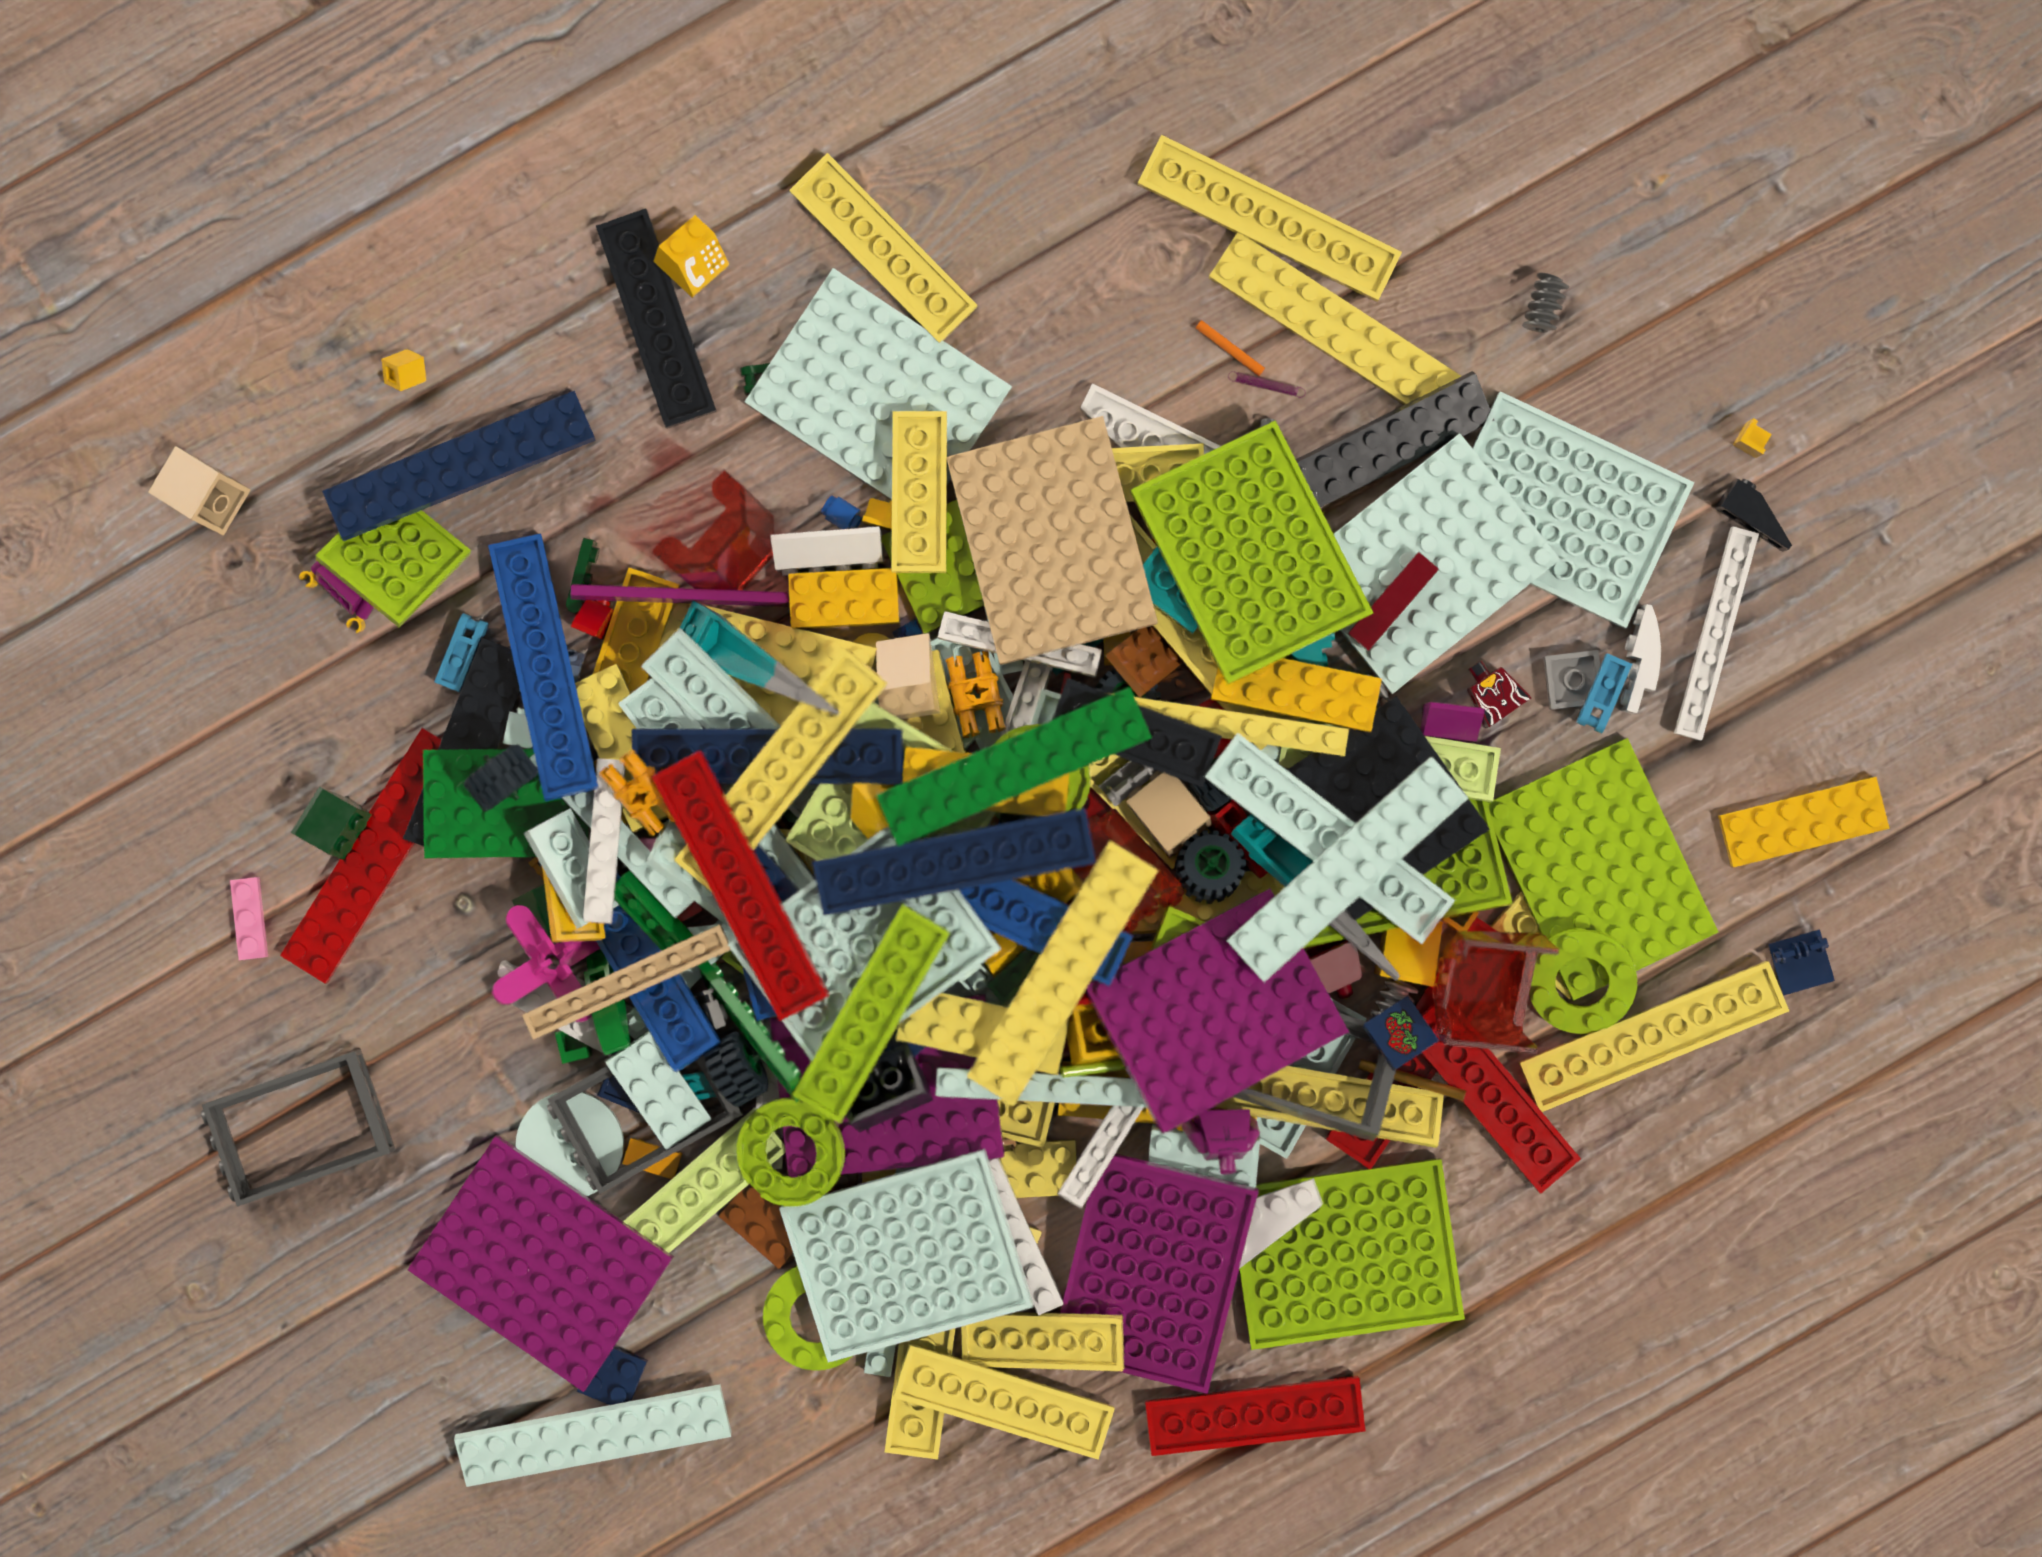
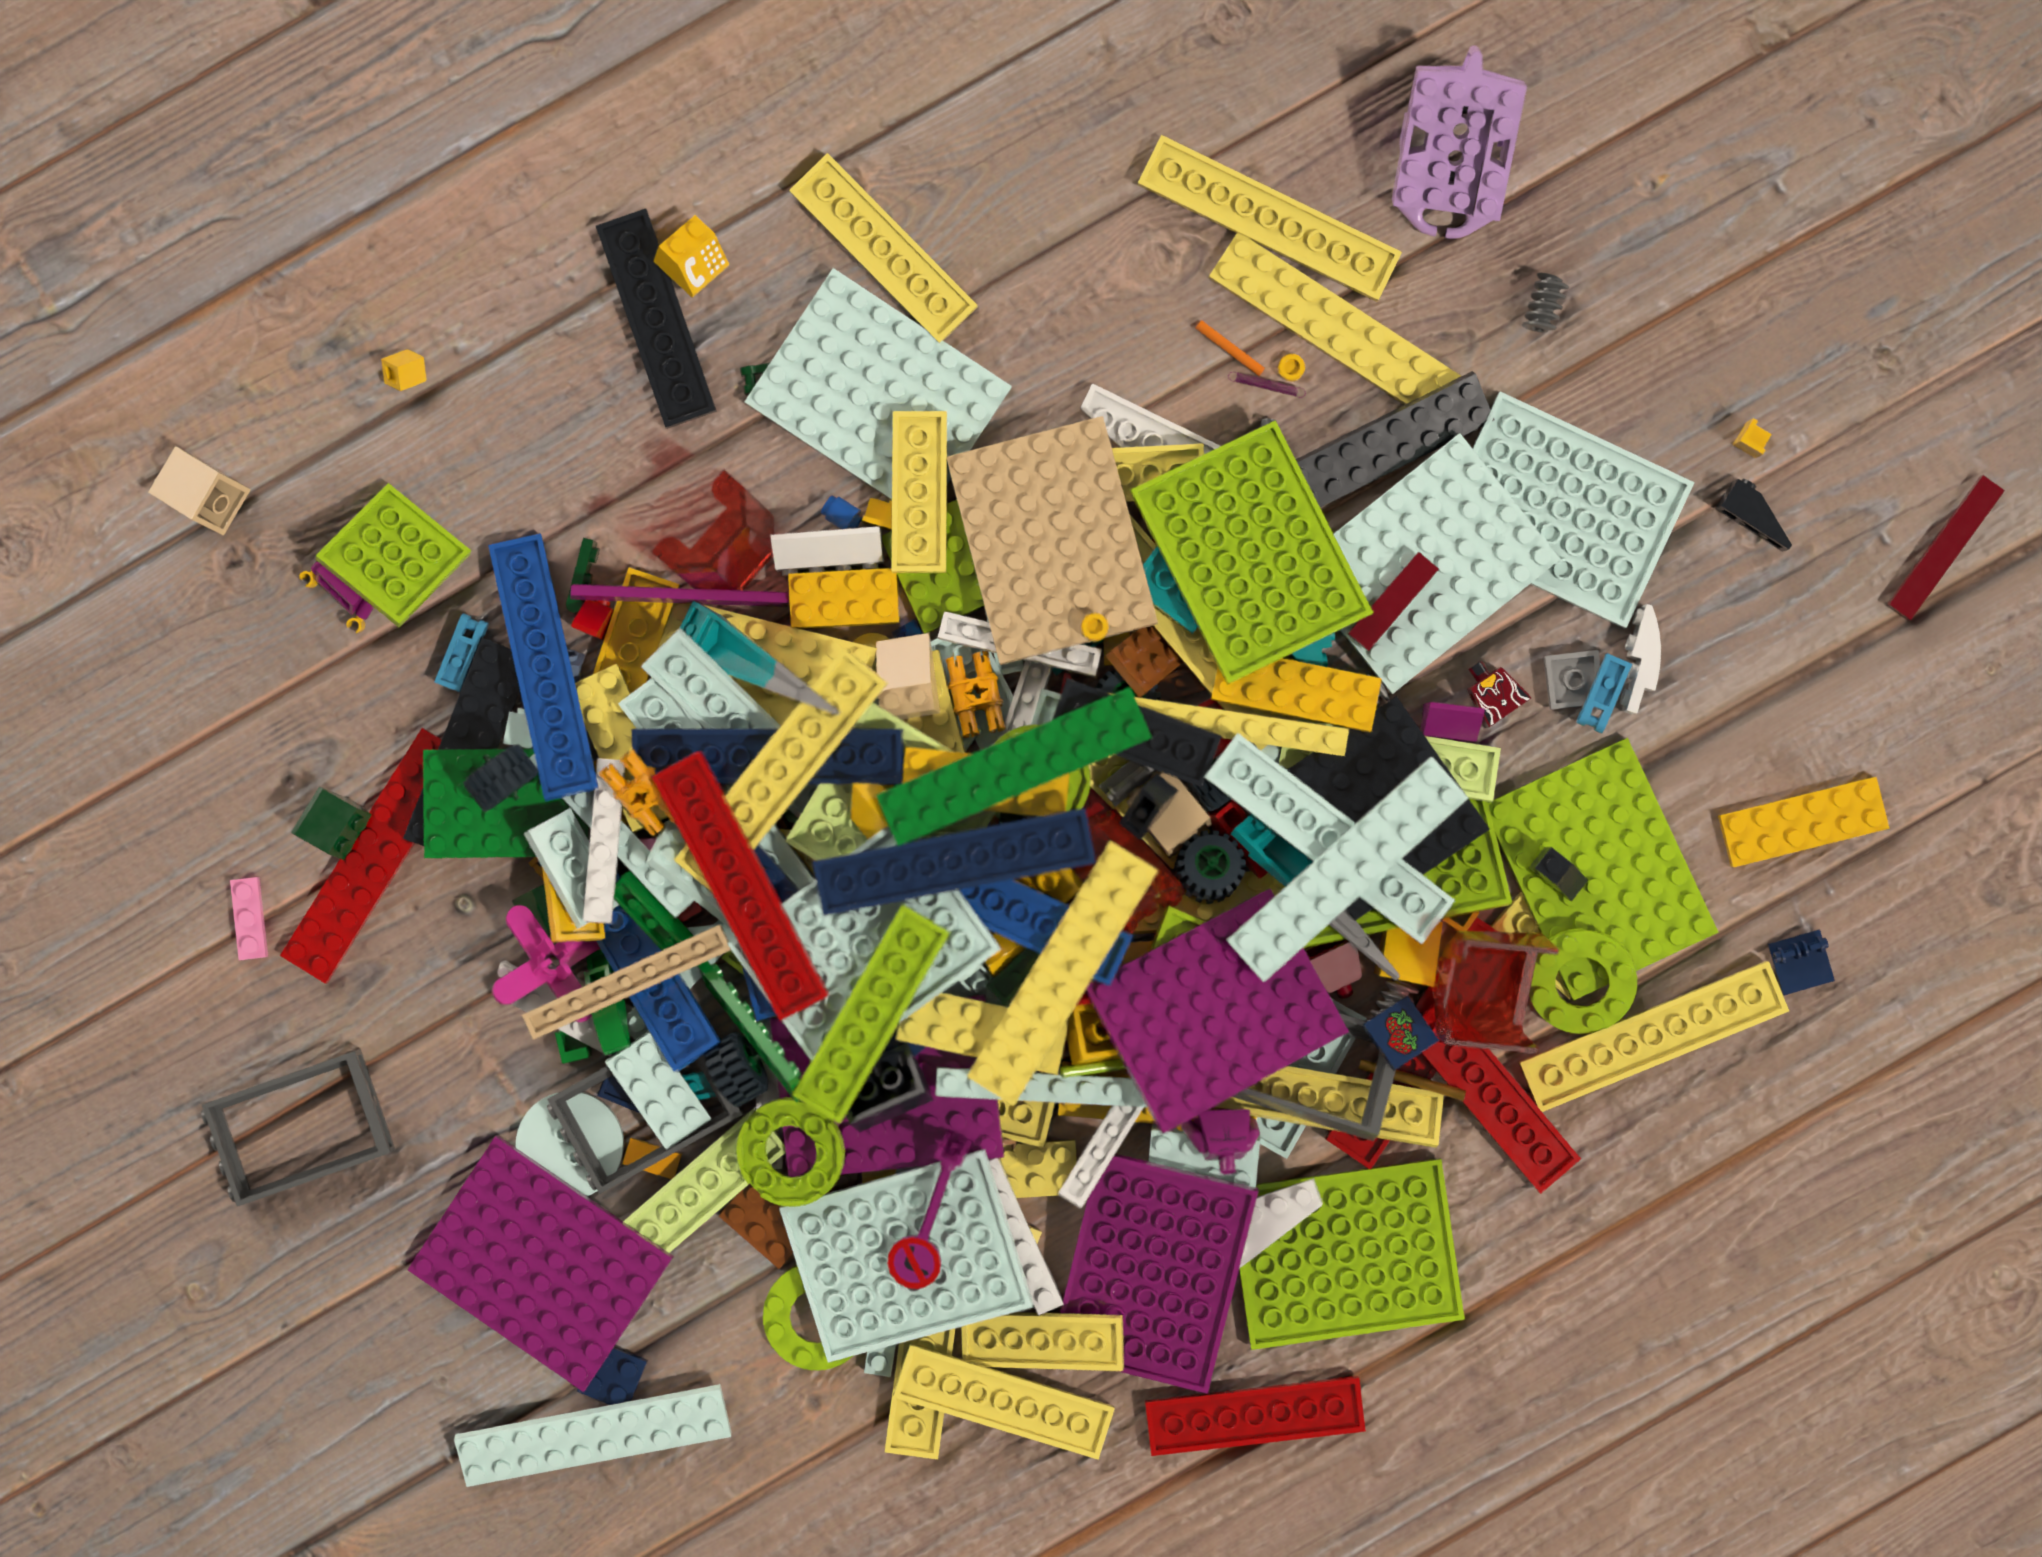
(458, 465): dark blue plate -> none
(713, 1011): light grey plate -> none
(915, 1259): none -> magenta piece
(1094, 627): none -> yellow tile
(1148, 806): none -> black slope
(1291, 367): none -> yellow tile
(1425, 175): none -> lavender piece
(1558, 872): none -> black slope
(1716, 633): white plate -> none
(1945, 547): none -> dark red tile

